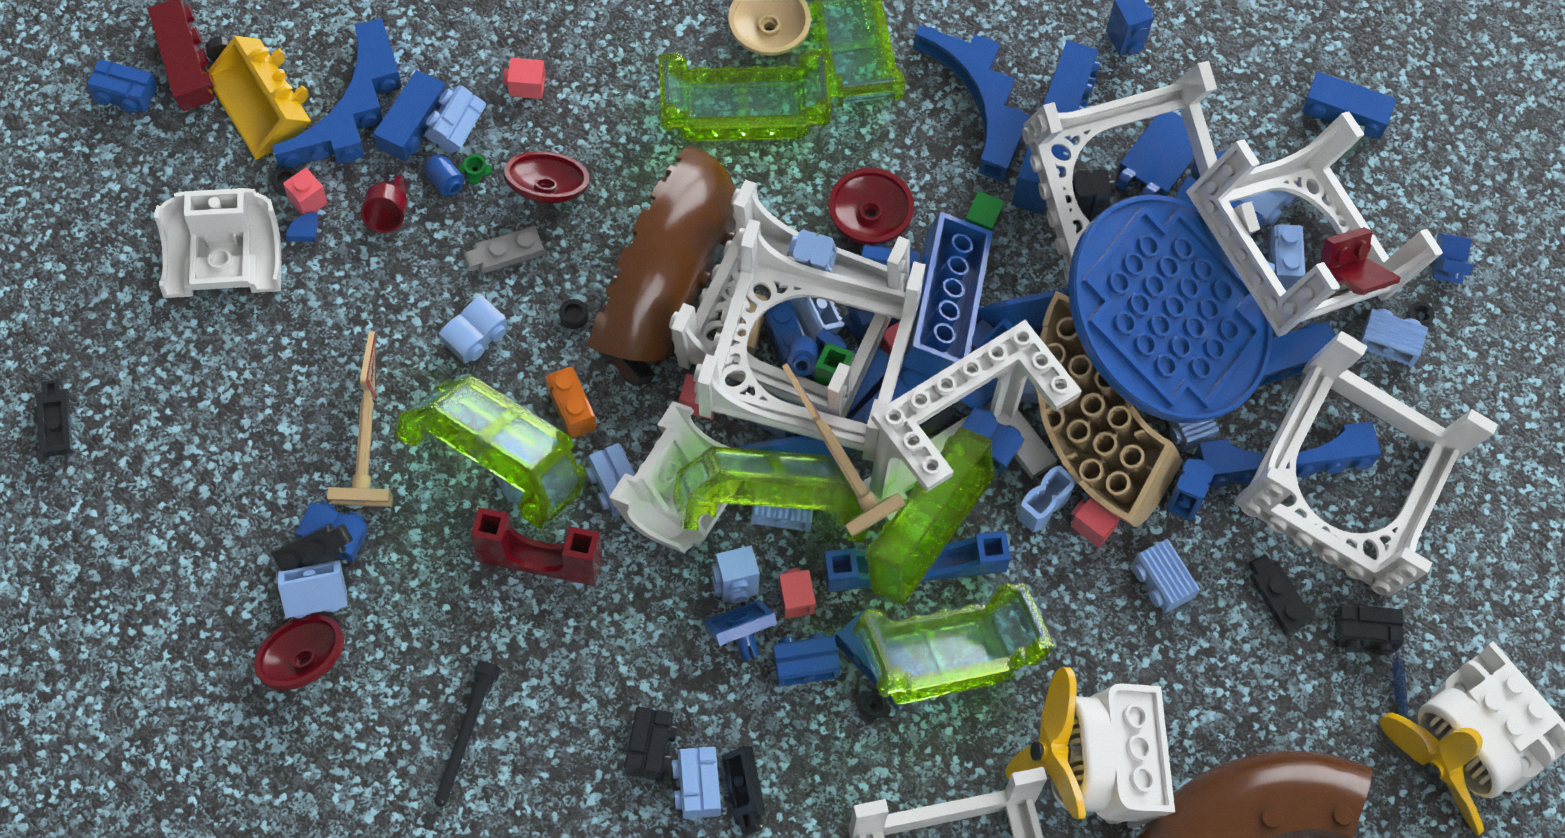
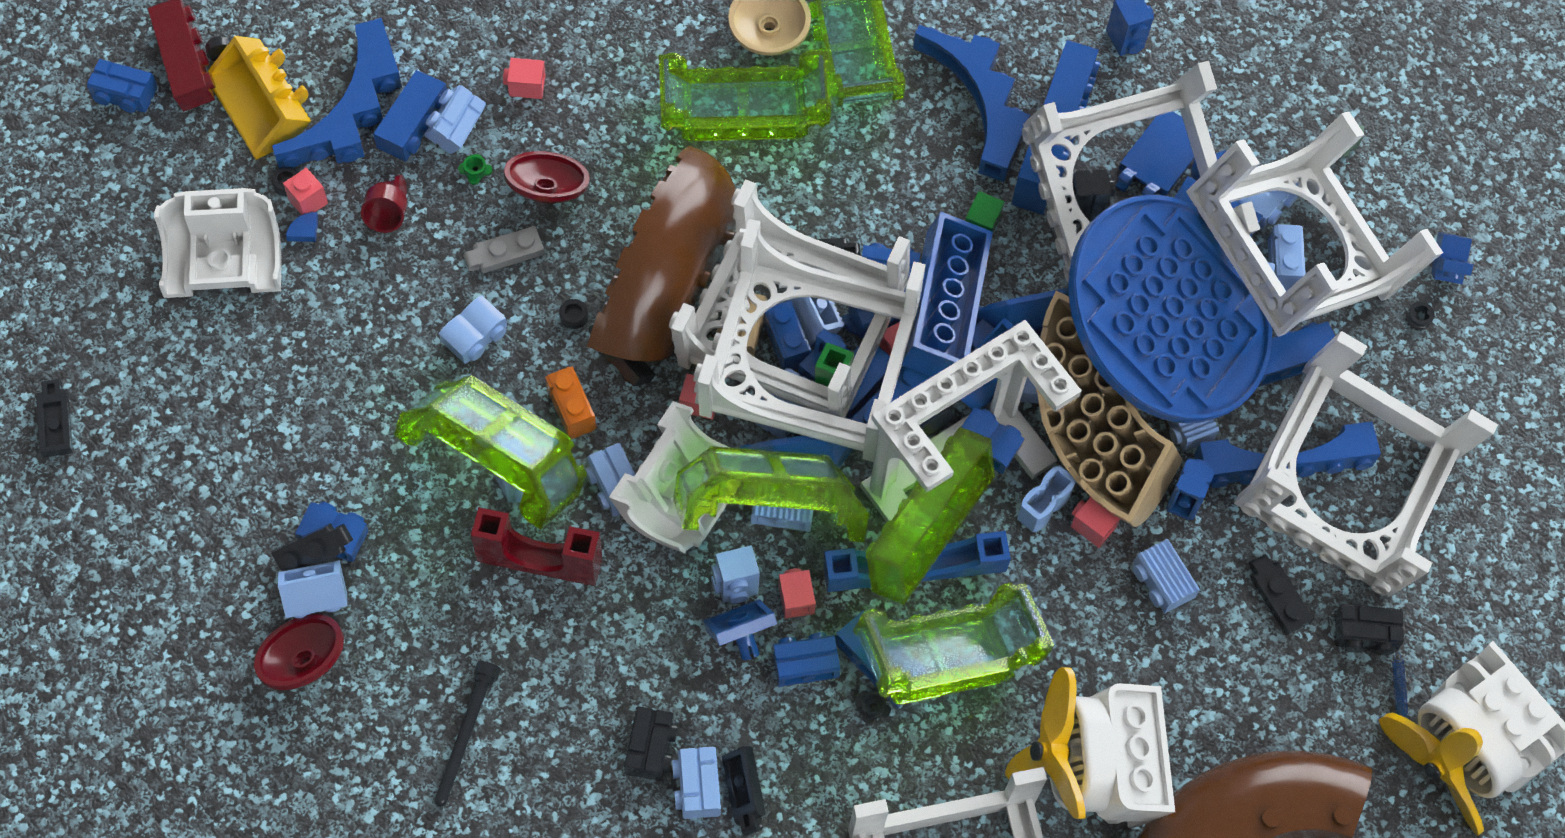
(361, 493): tan piece -> none
(443, 175): blue brick -> none
(802, 355): blue brick -> none
(813, 250): light blue brick -> none
(872, 509): tan piece -> none
(873, 193): dark red dish -> none
(1333, 96): blue brick -> none
(1348, 262): dark red bracket -> none
(1393, 336): light blue brick -> none

